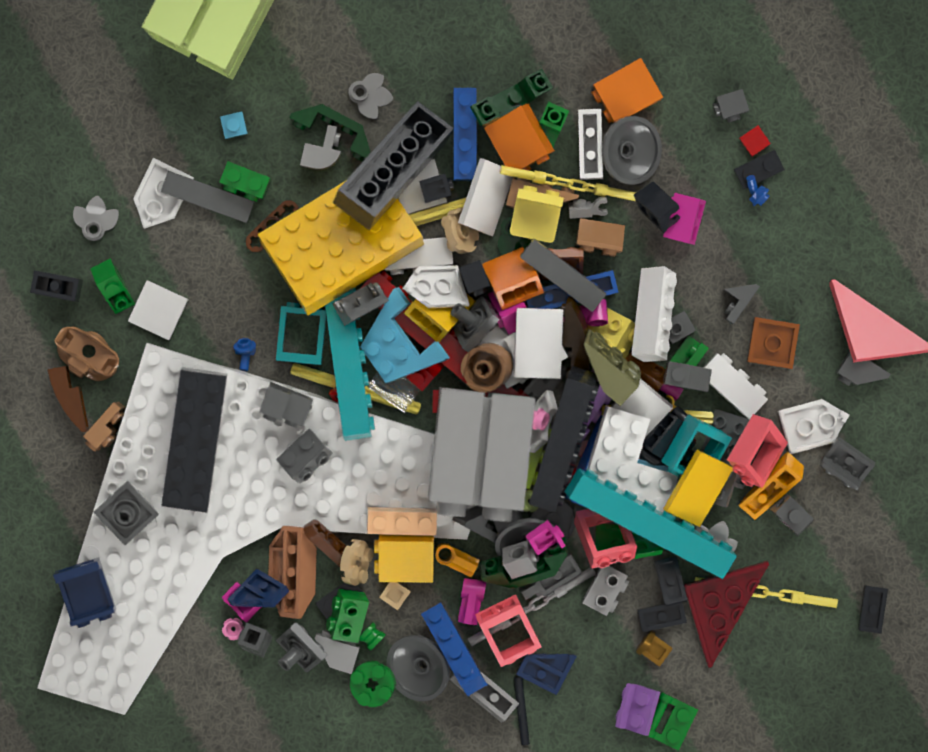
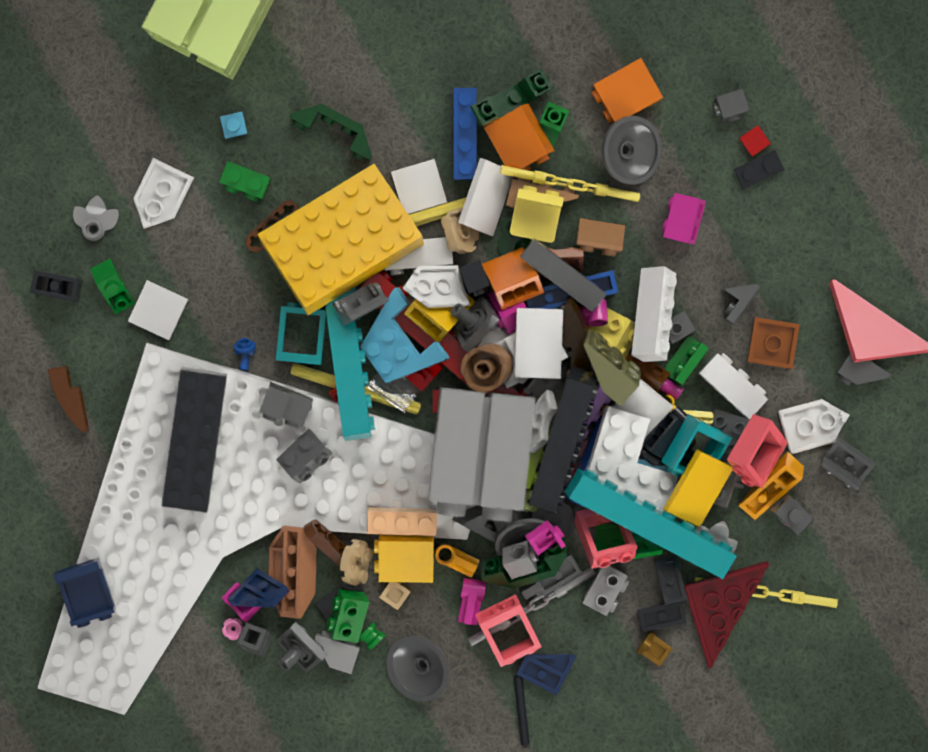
(70, 344): medium nougat piece -> none
(102, 432): medium nougat plate -> none
(126, 513): dark grey plate -> none
(207, 196): dark grey tile -> none
(323, 157): light grey brick -> none
(366, 695): green plate -> none
(373, 97): light grey plate -> none
(393, 165): black brick -> none
(436, 188): black bracket -> none
(454, 649): blue brick -> none
(492, 699): light grey brick -> none
(540, 419): bright pink plate -> none
(582, 209): light grey plate -> none
(590, 144): white brick -> none
(637, 708): medium lavender bracket -> none
(657, 206): black hinge -> none
(677, 723): green plate -> none
(687, 376): dark grey slope -> none
(759, 195): blue plate -> none
(872, 609): black plate -> none

